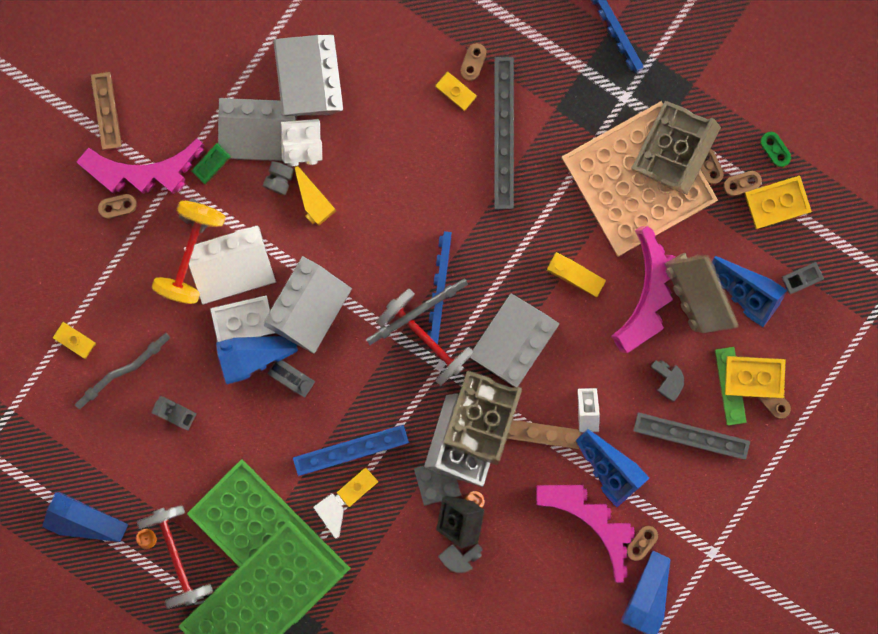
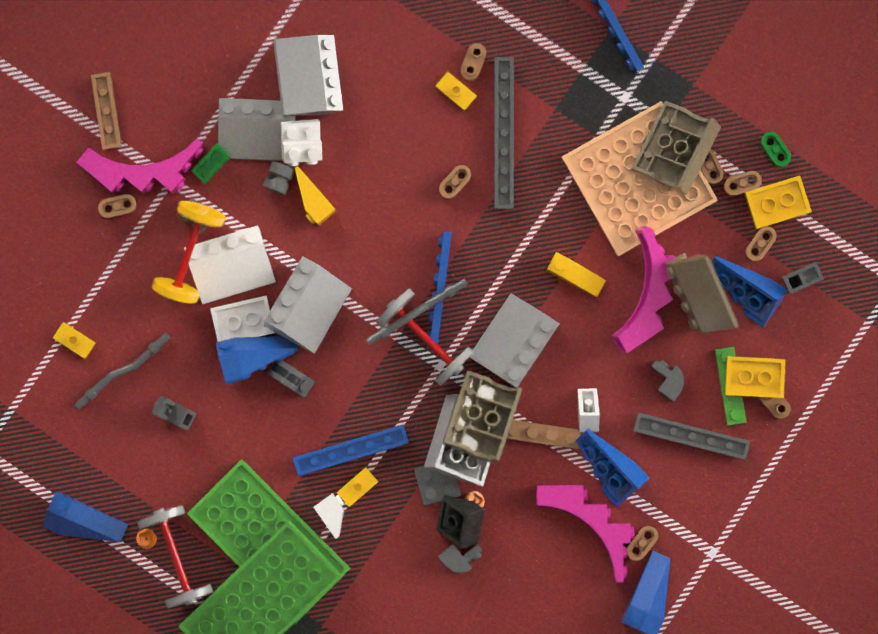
(455, 182): none -> medium nougat plate
(760, 244): none -> medium nougat plate

